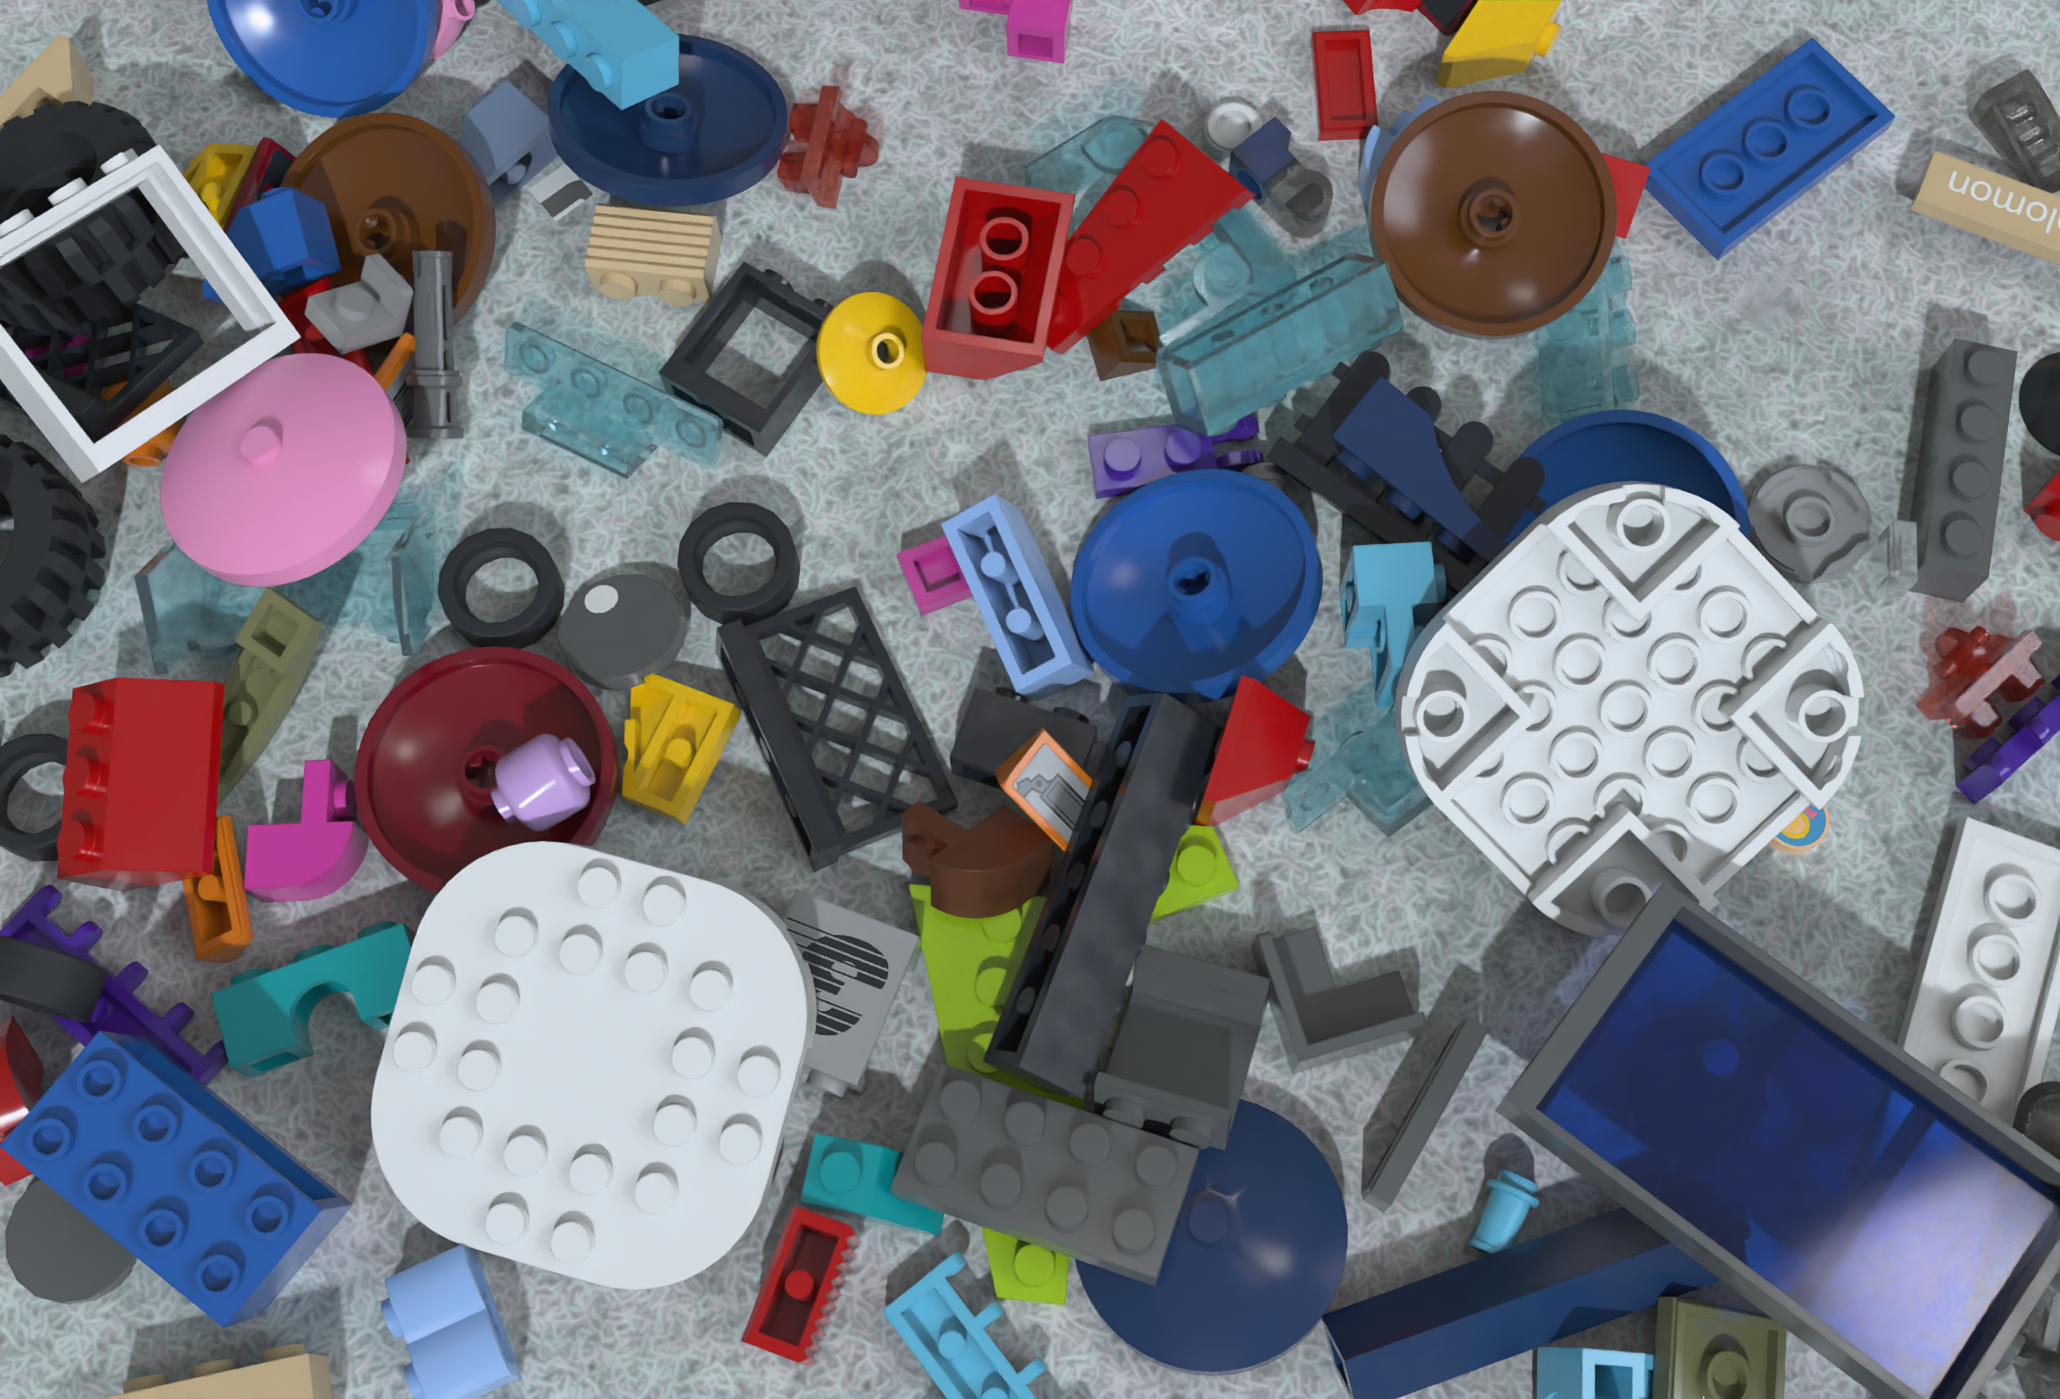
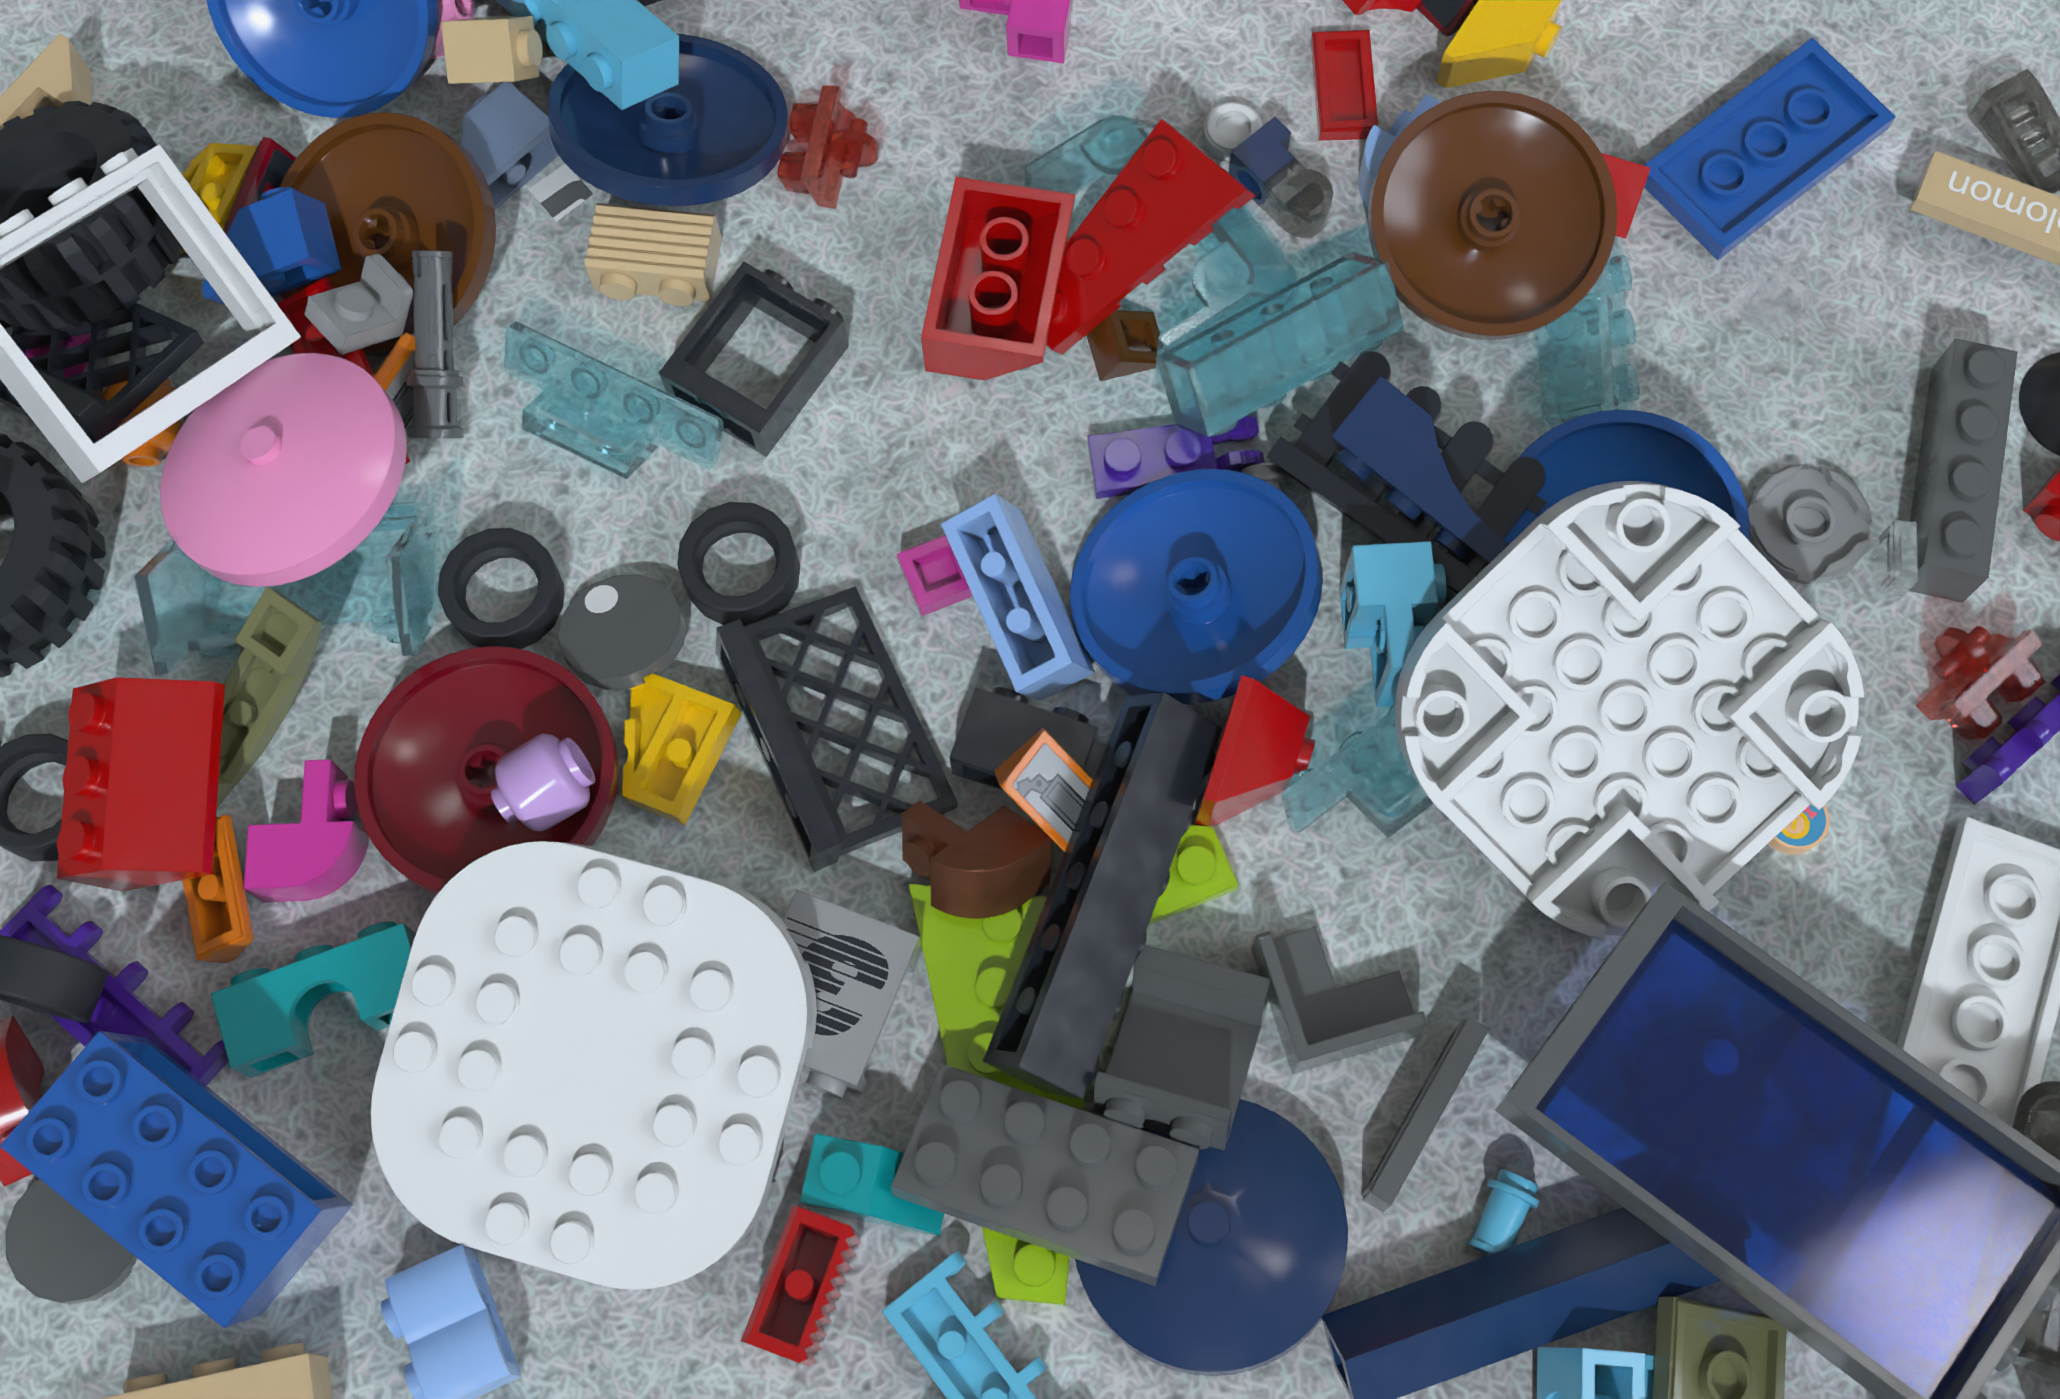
(491, 49): none -> tan arch
(850, 359): yellow dish -> none

